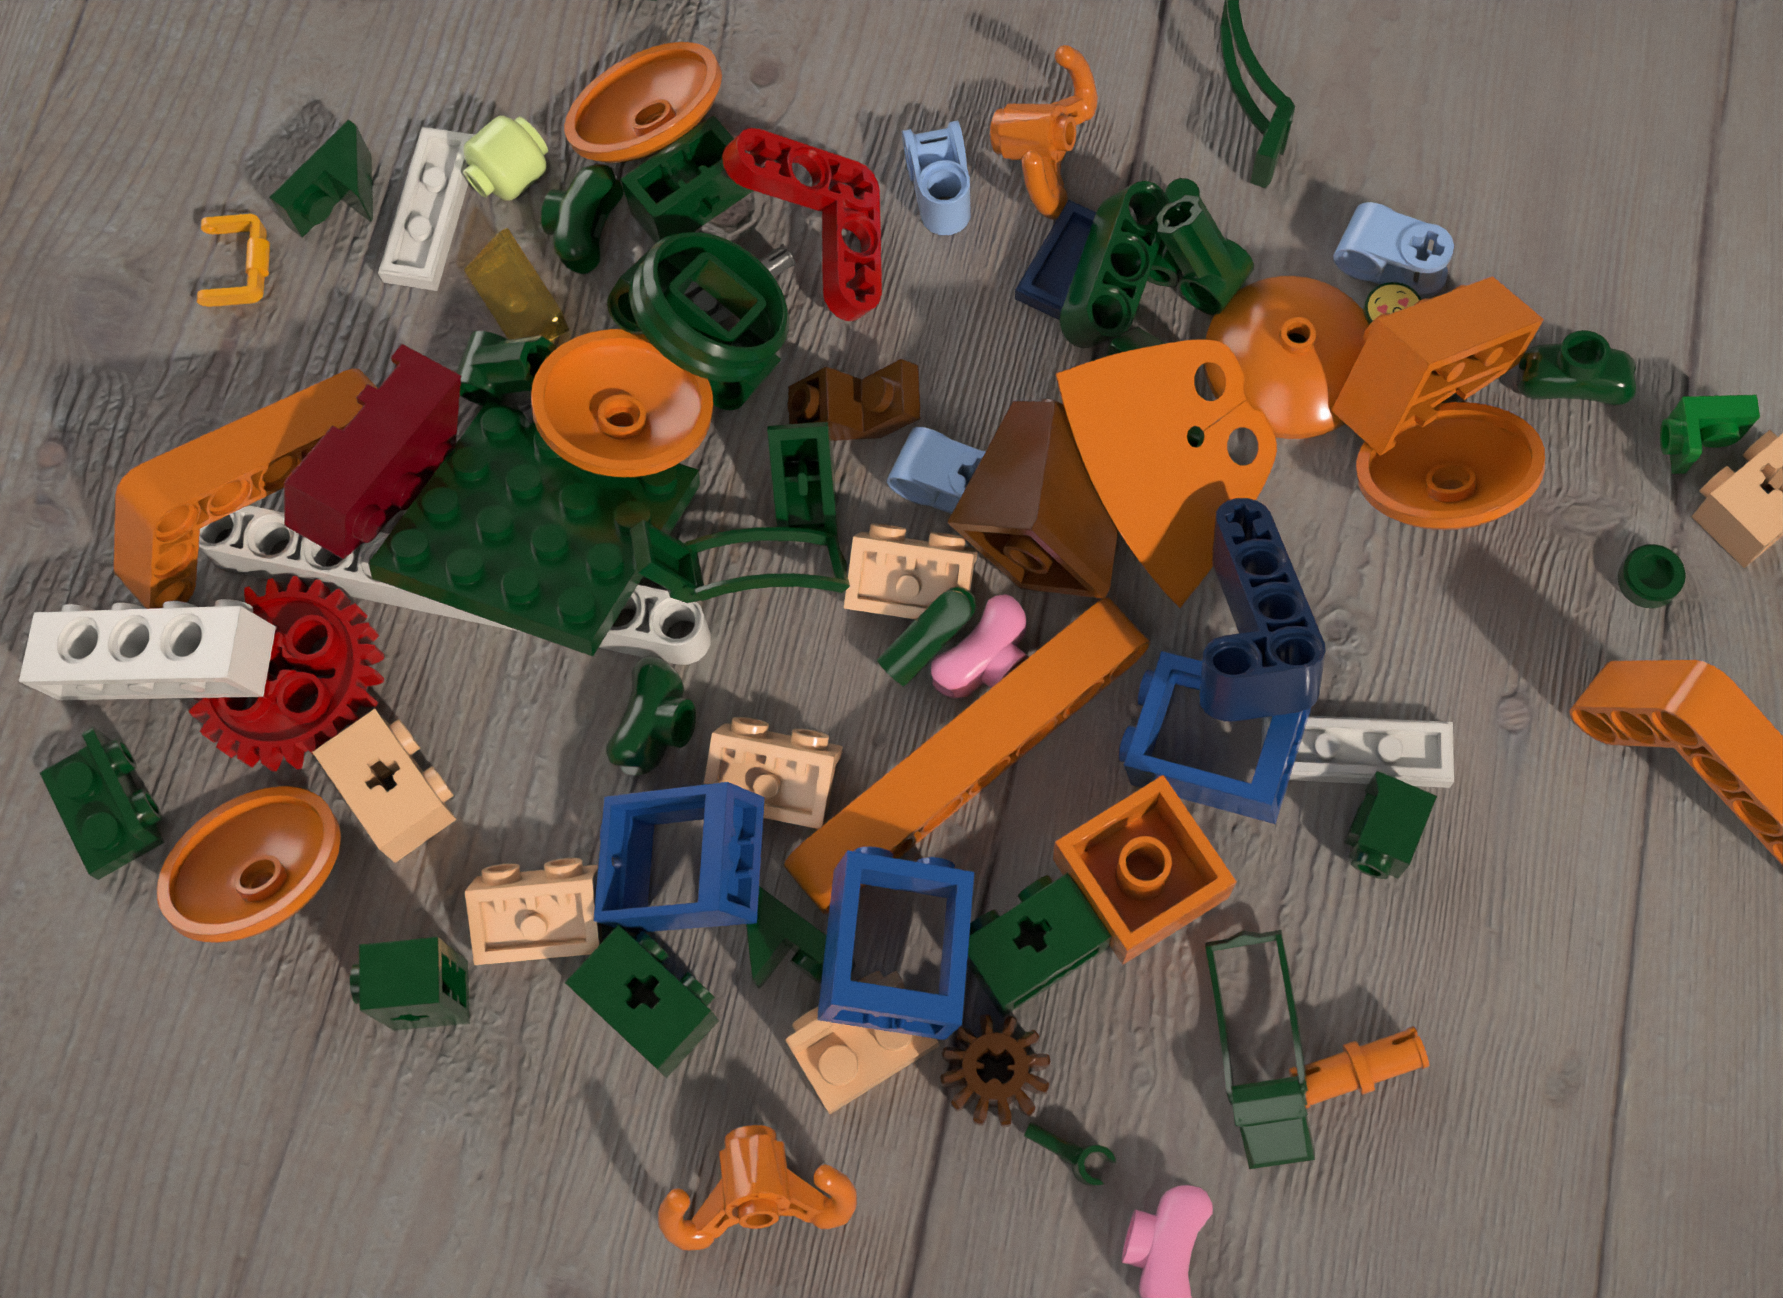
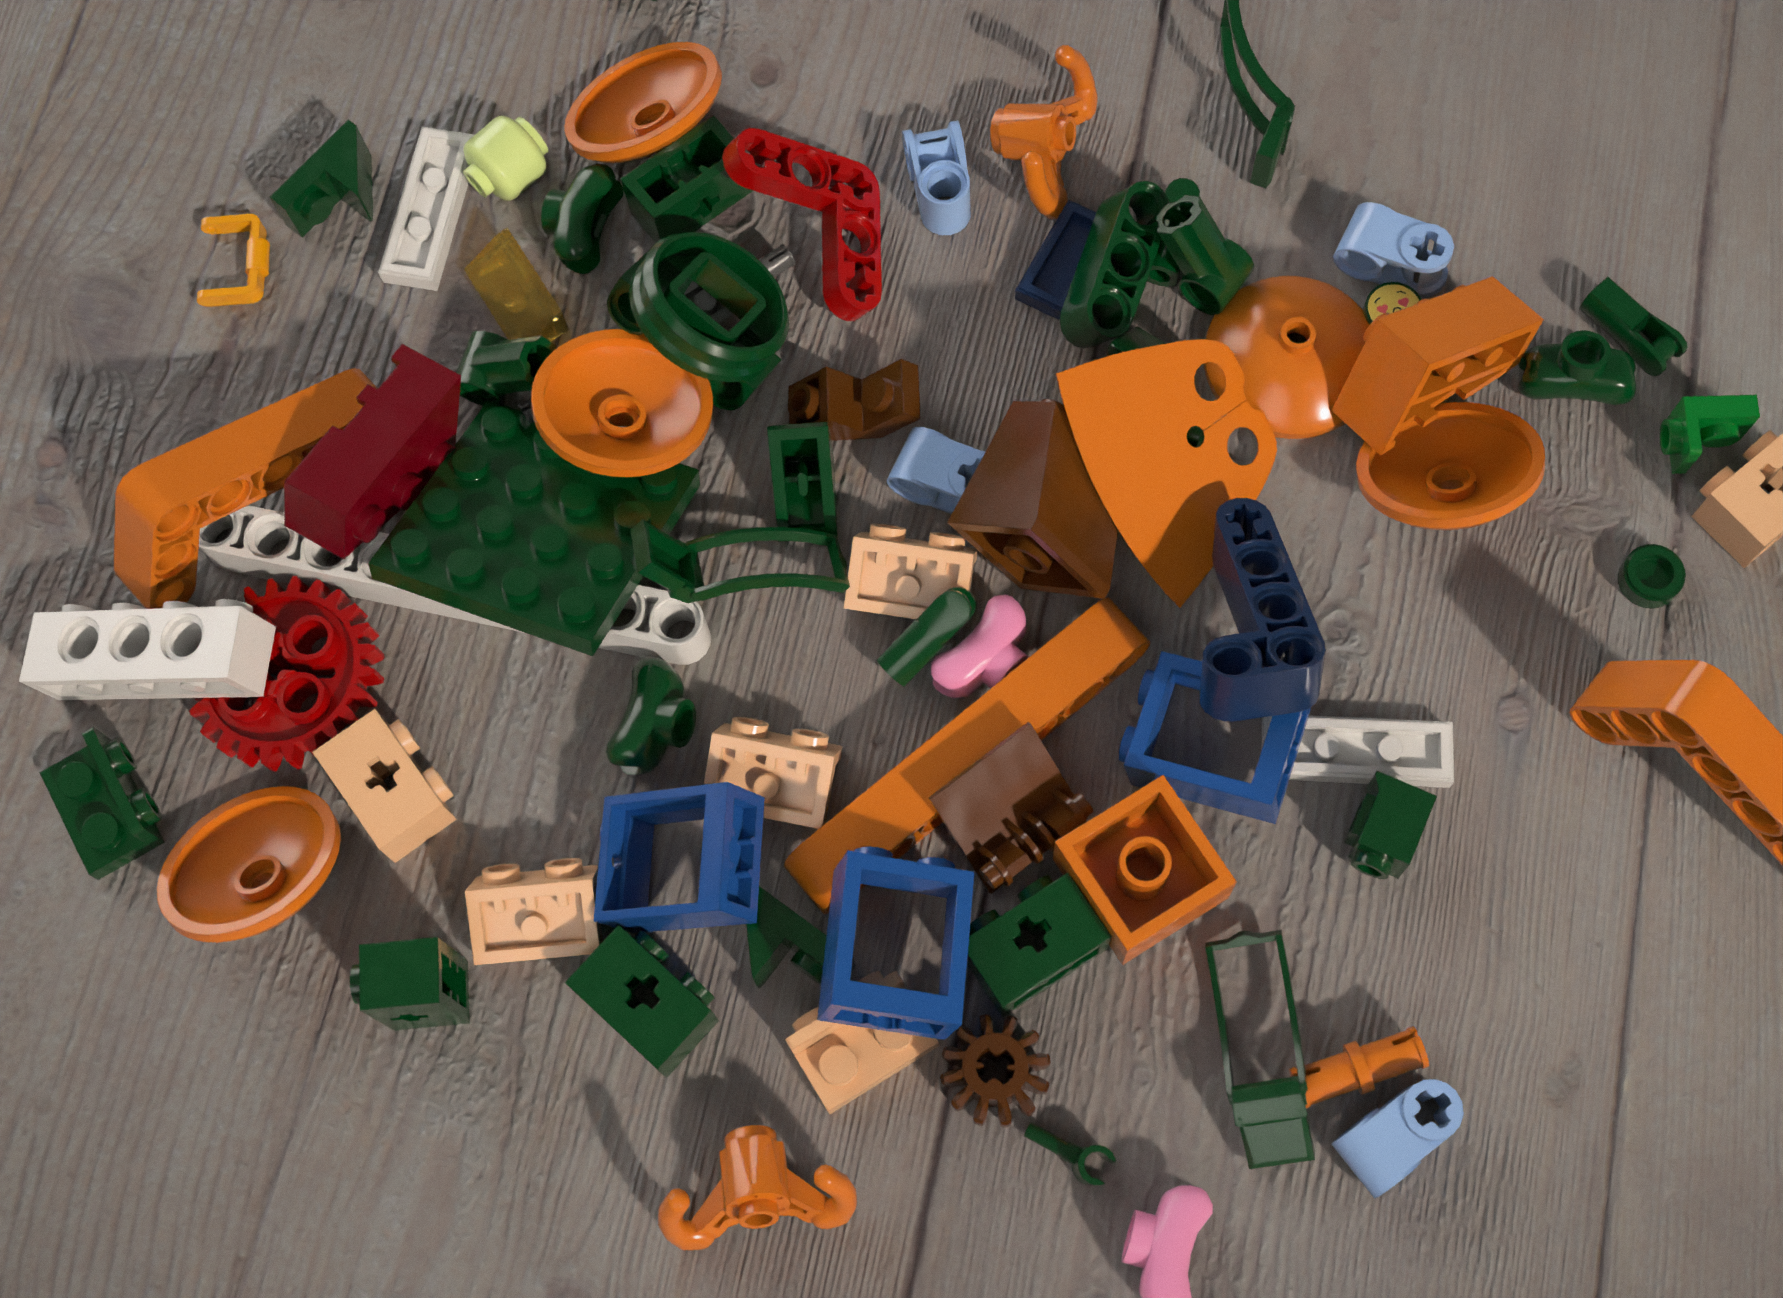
(1009, 808): none -> reddish brown hinge
(1390, 1140): none -> light blue piece
(1625, 320): none -> dark green bar

